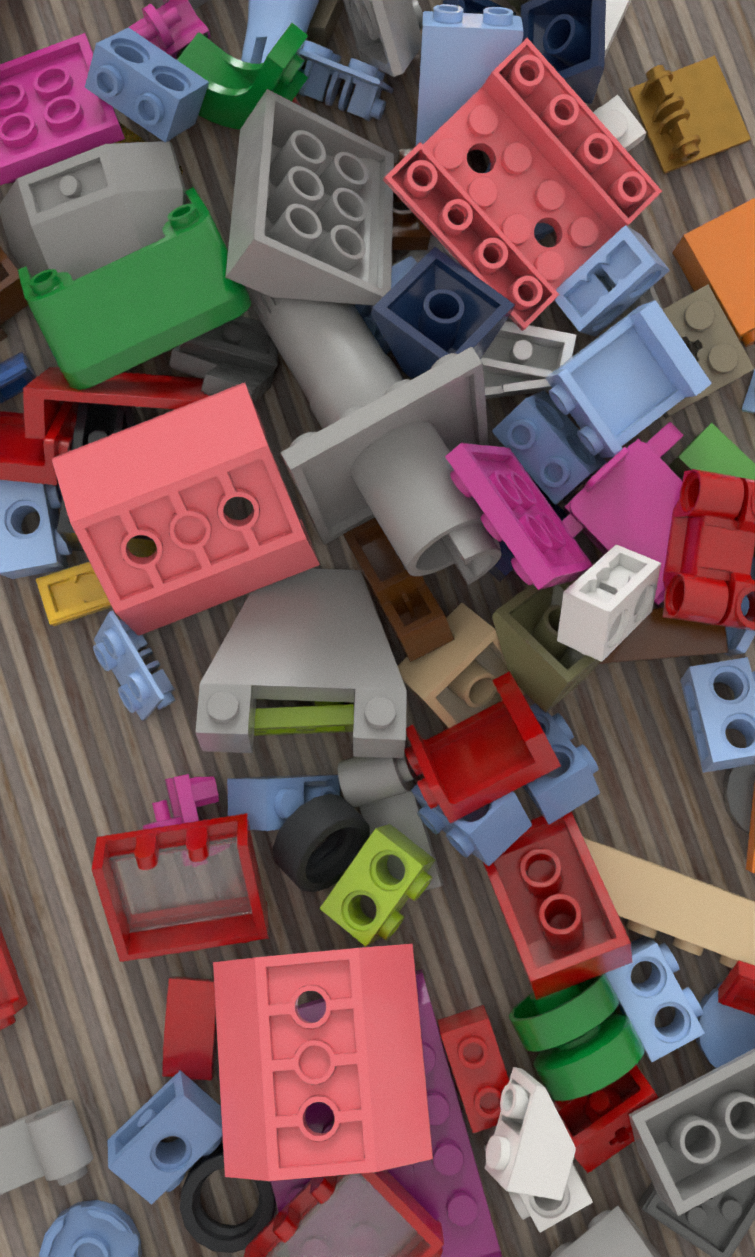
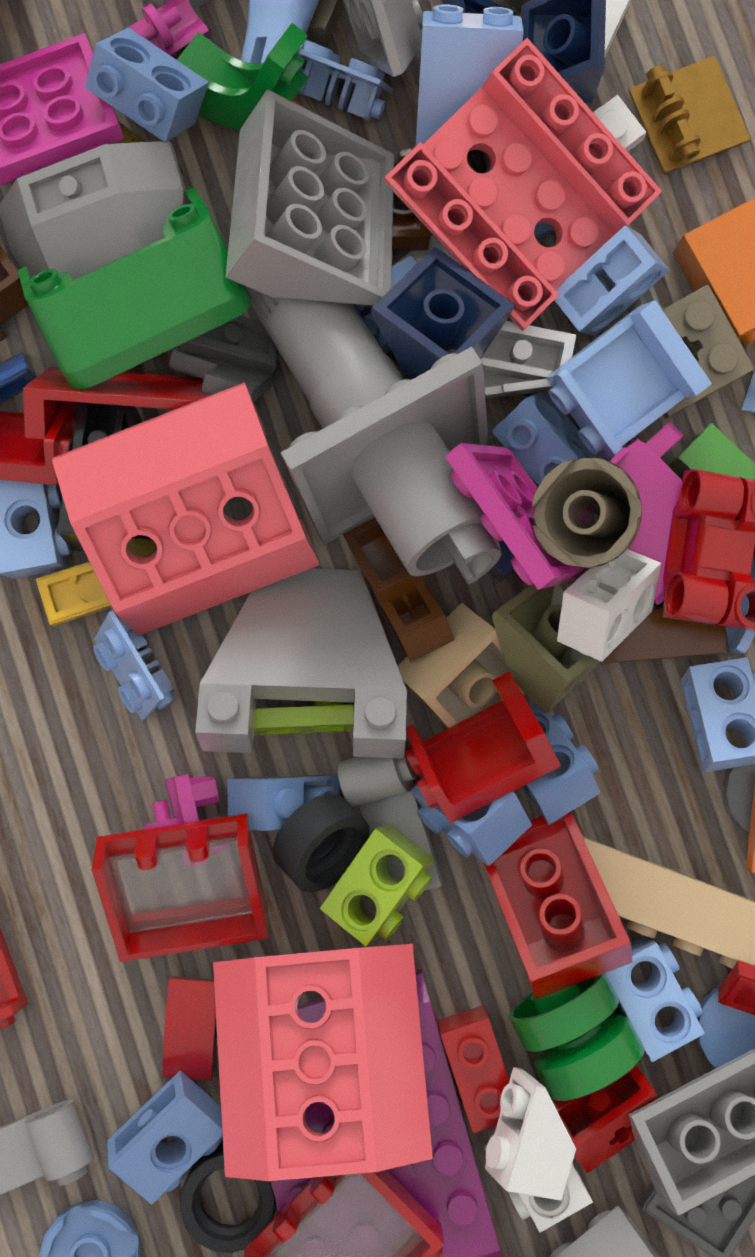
(586, 512): none -> dark tan cone

